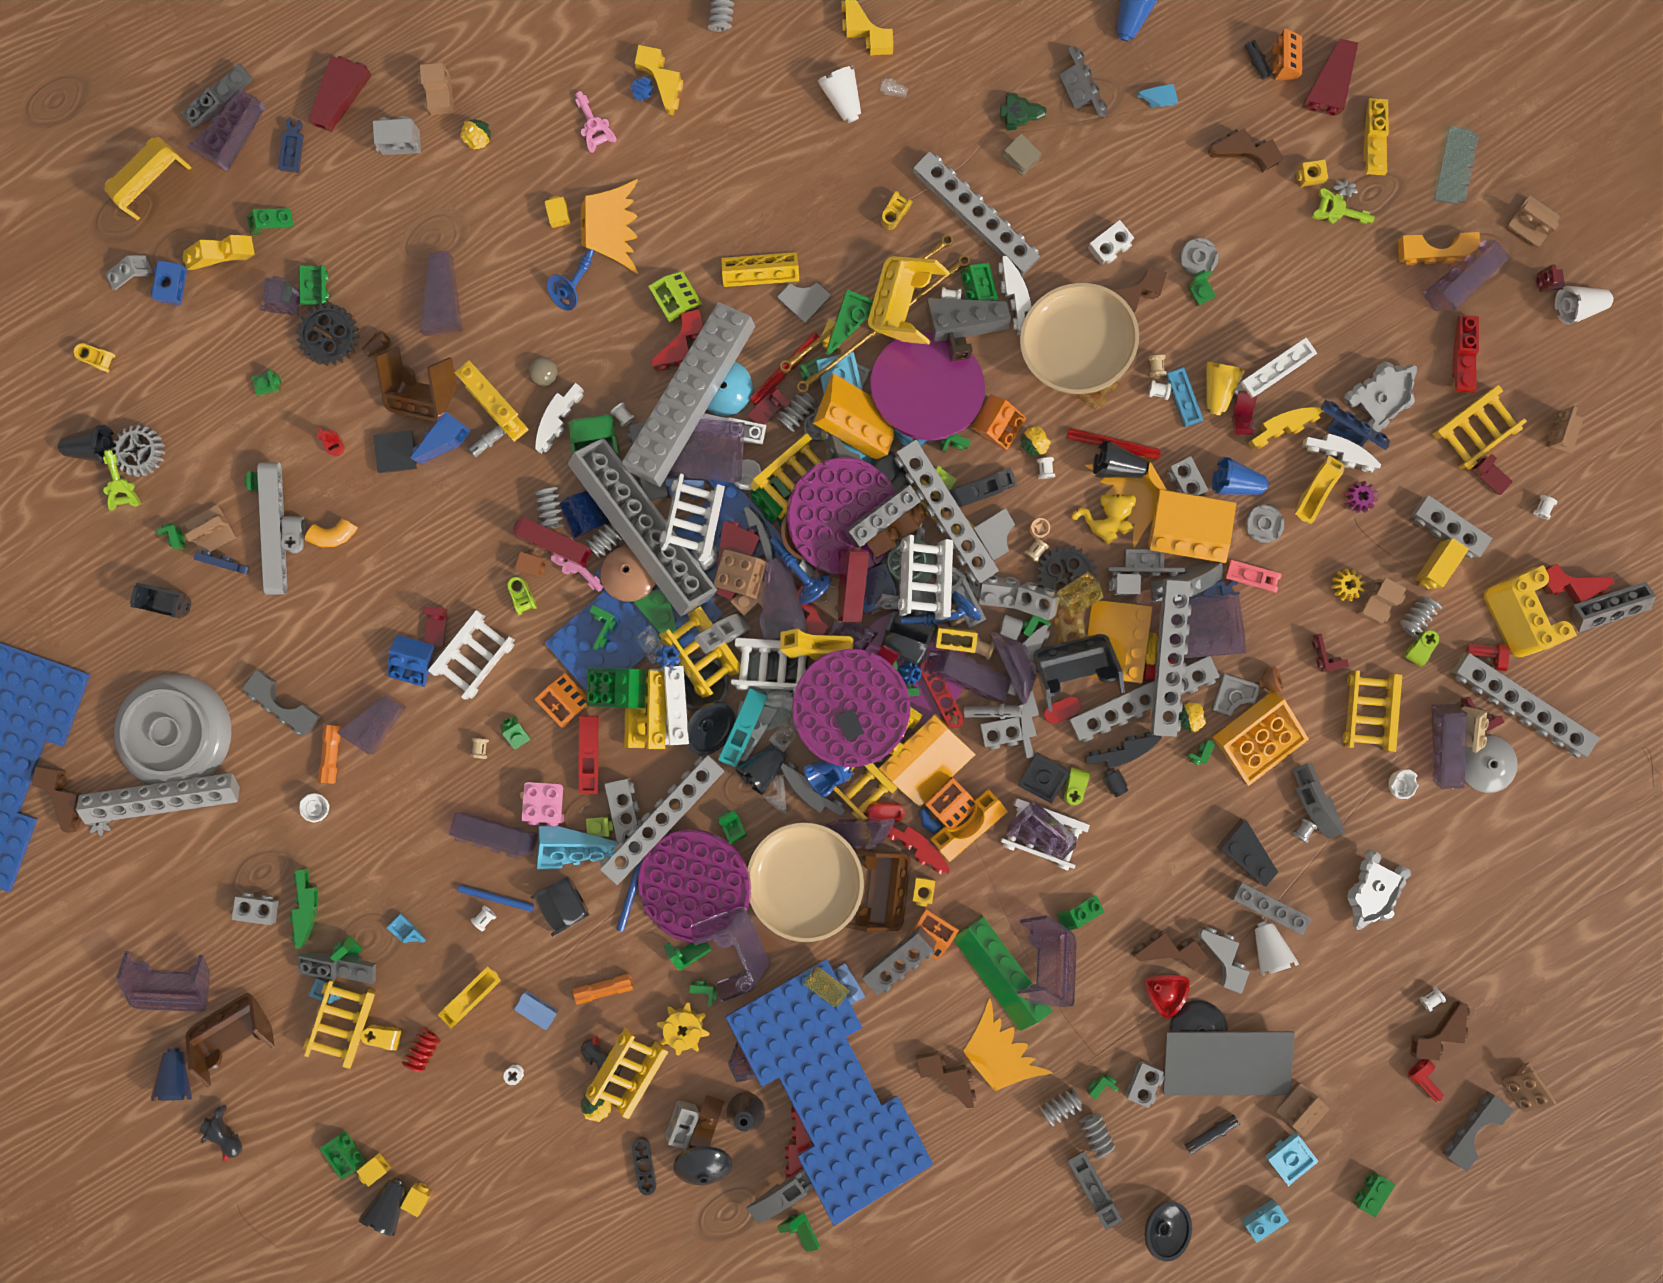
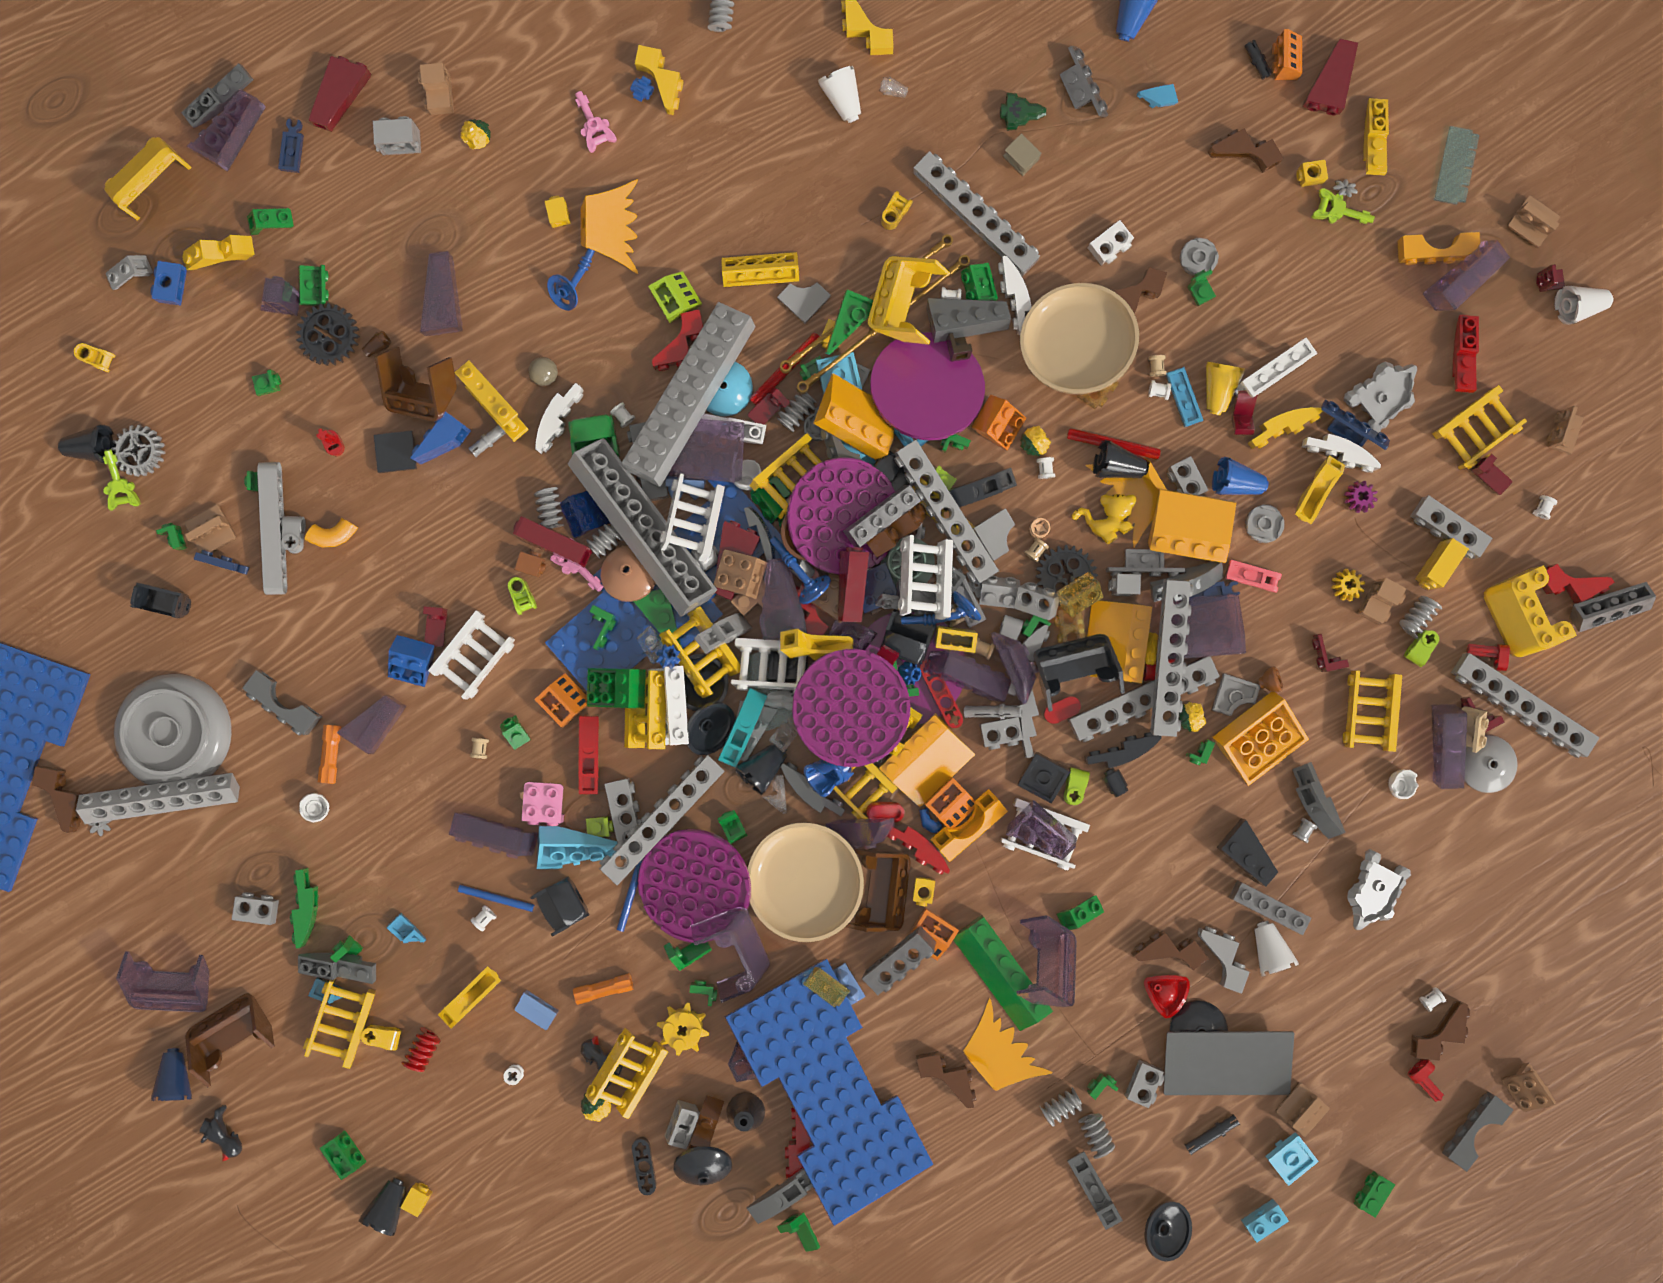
(373, 1169): yellow brick -> none
(850, 724): black piece -> none

